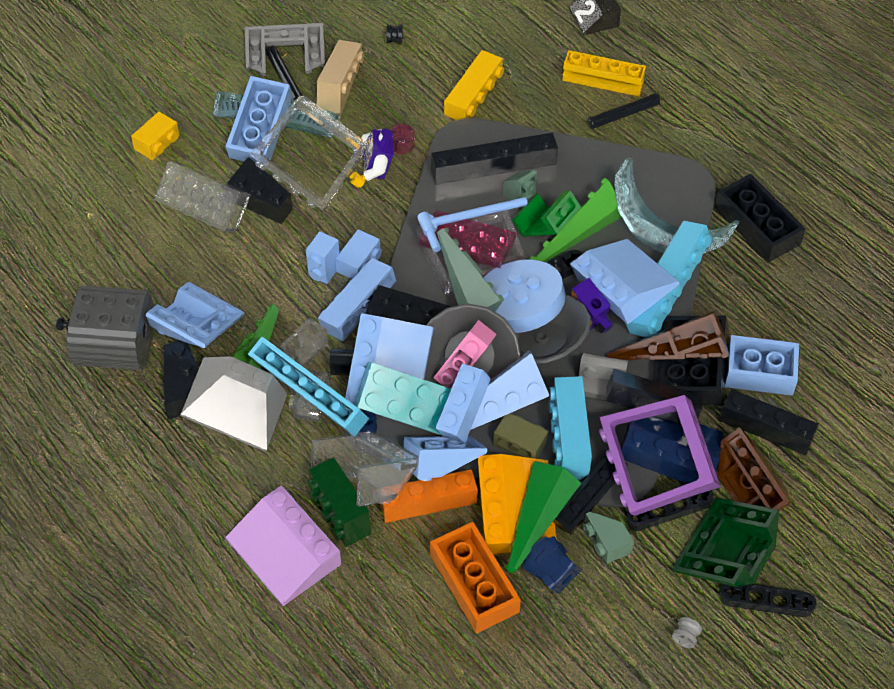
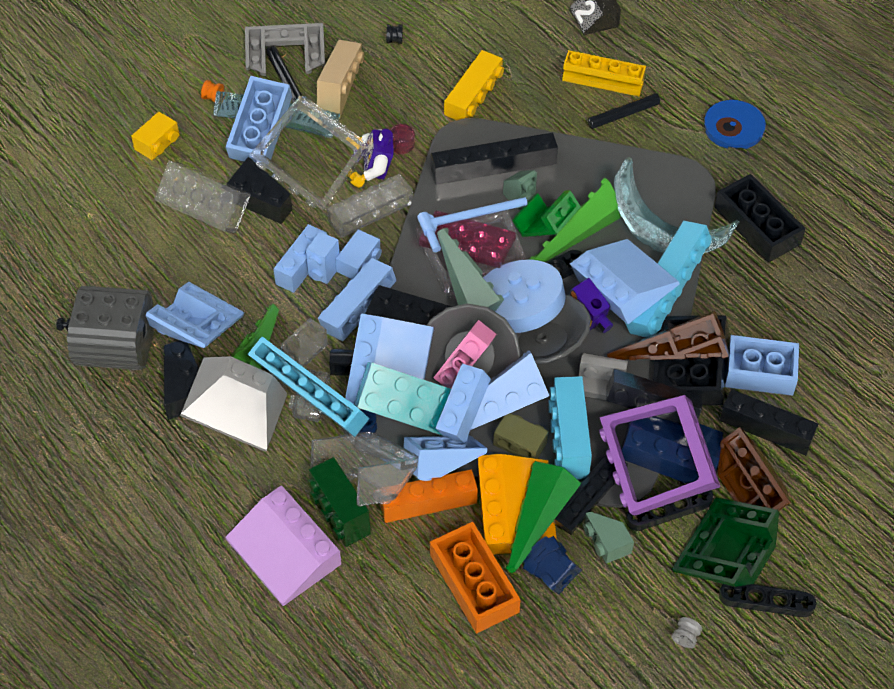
(209, 90): none -> orange wheel
(293, 265): none -> light blue brick
(370, 205): none -> clear brick
(734, 124): none -> blue tile

